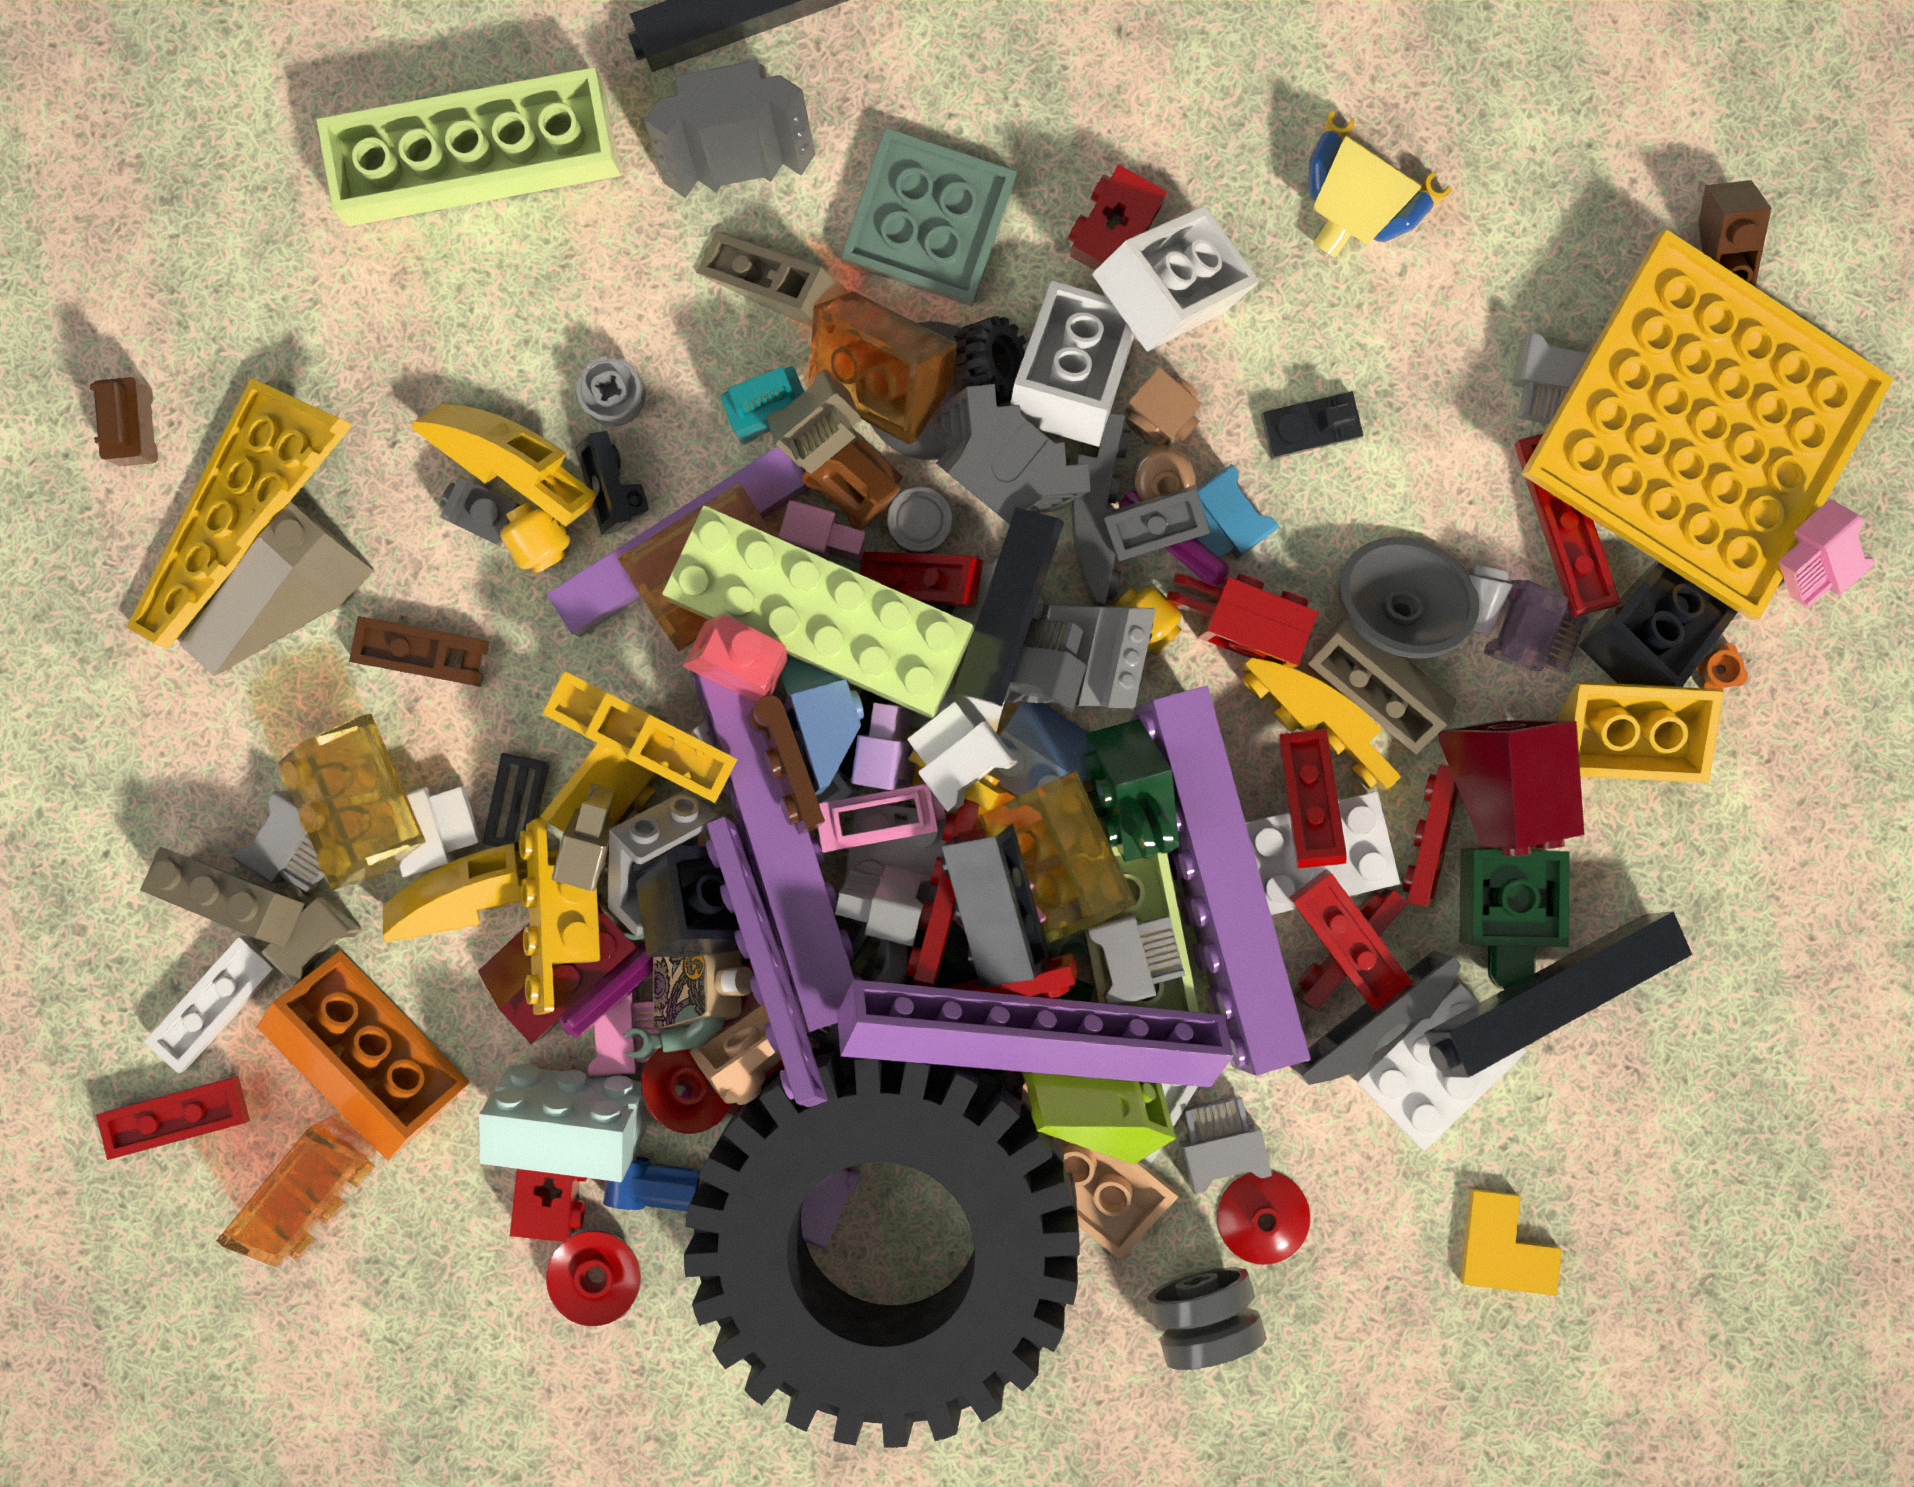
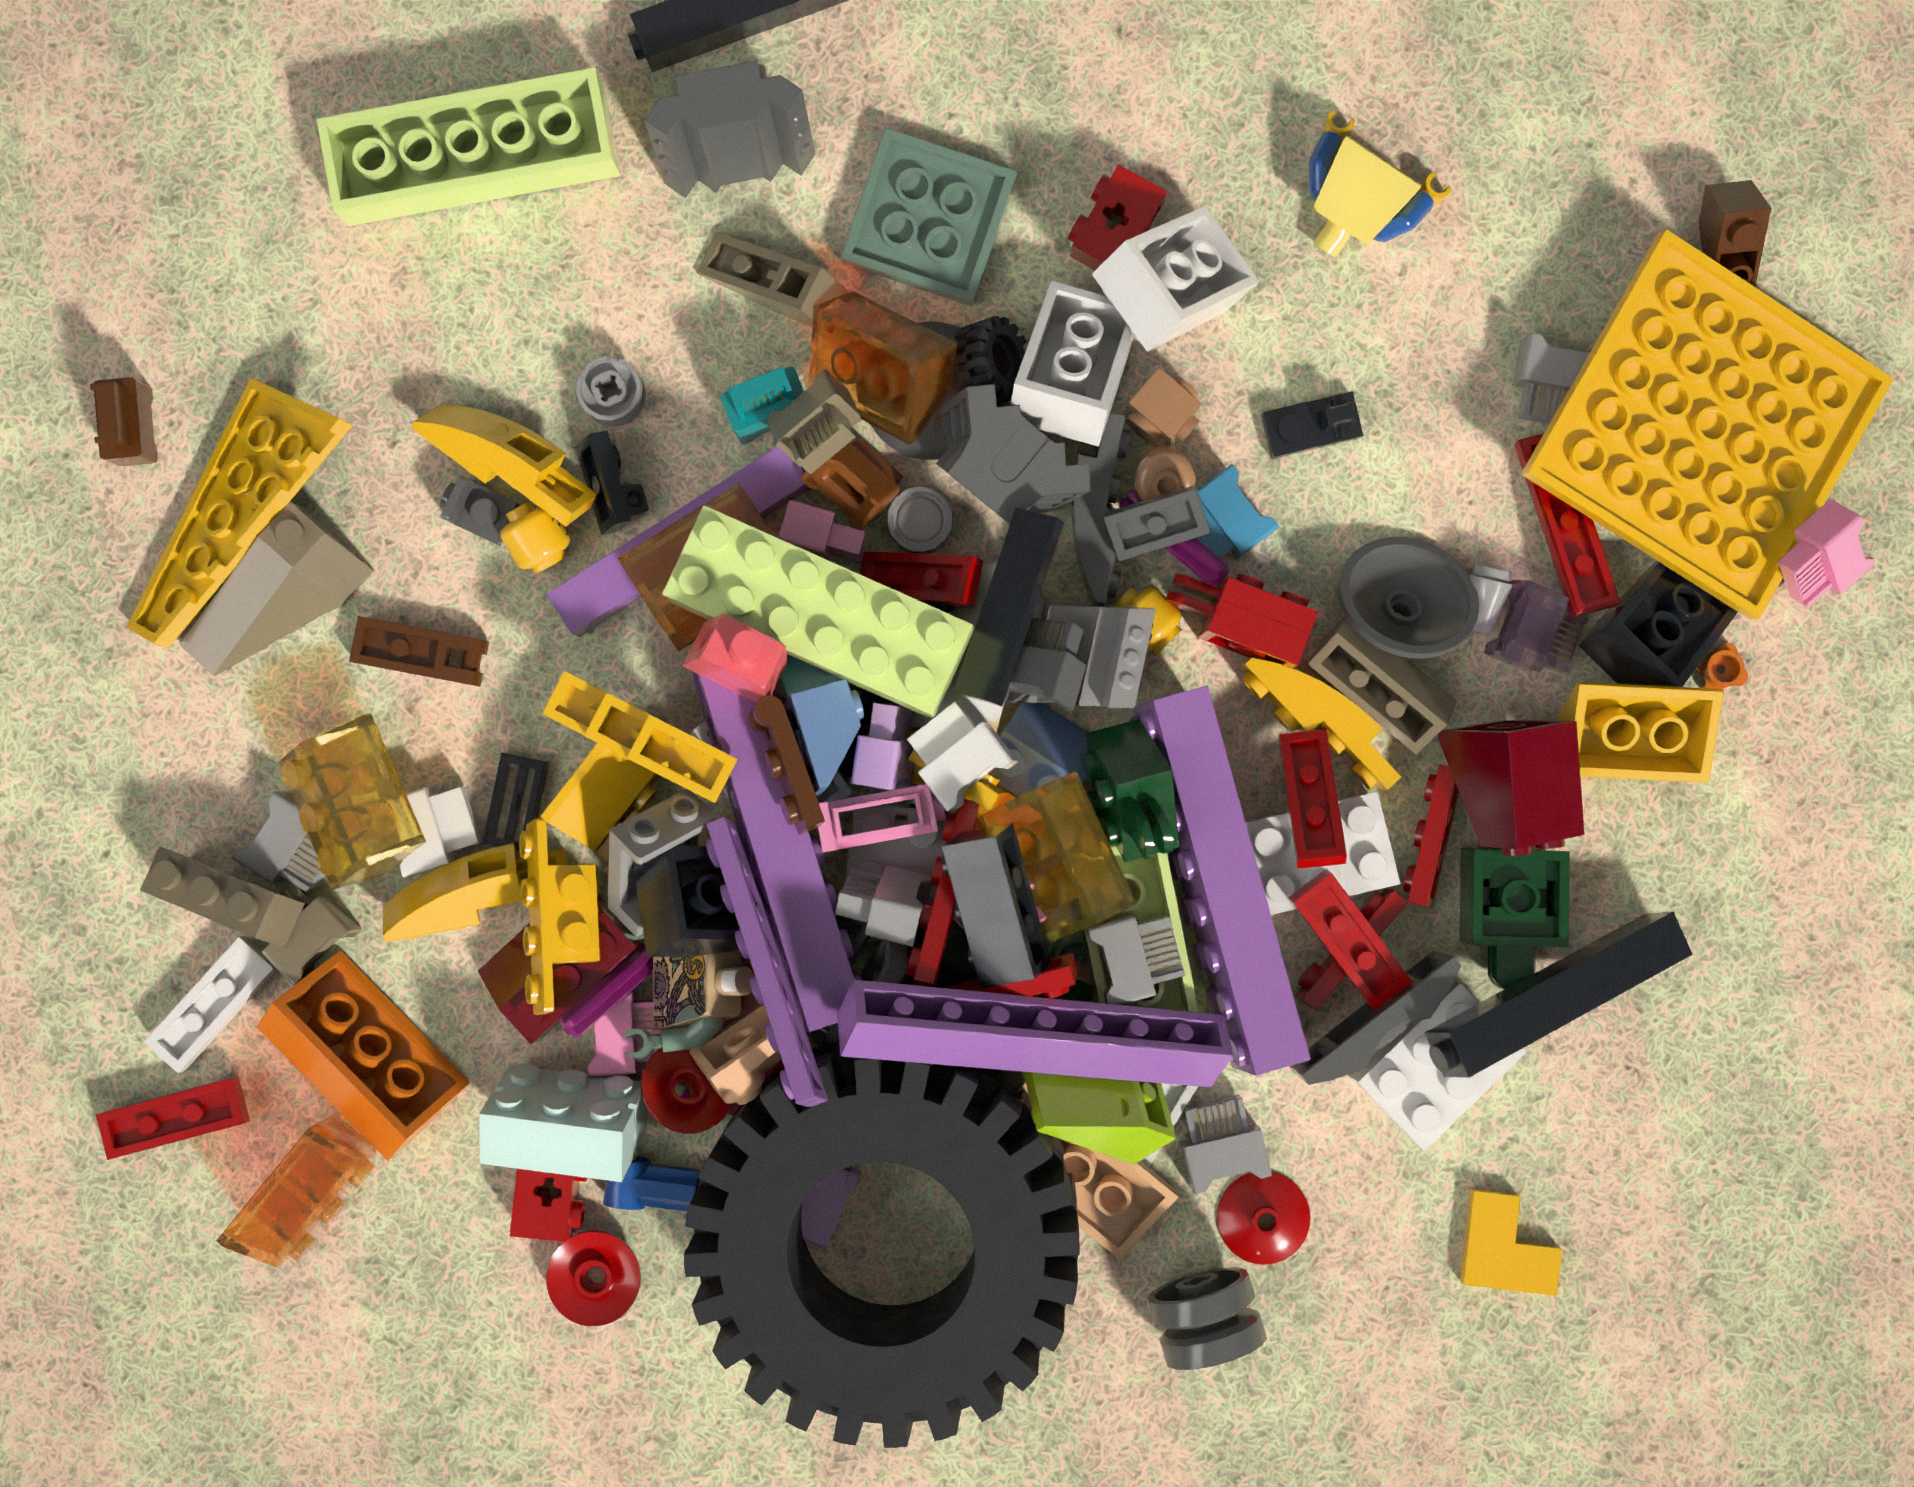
(586, 841): dark tan piece -> none

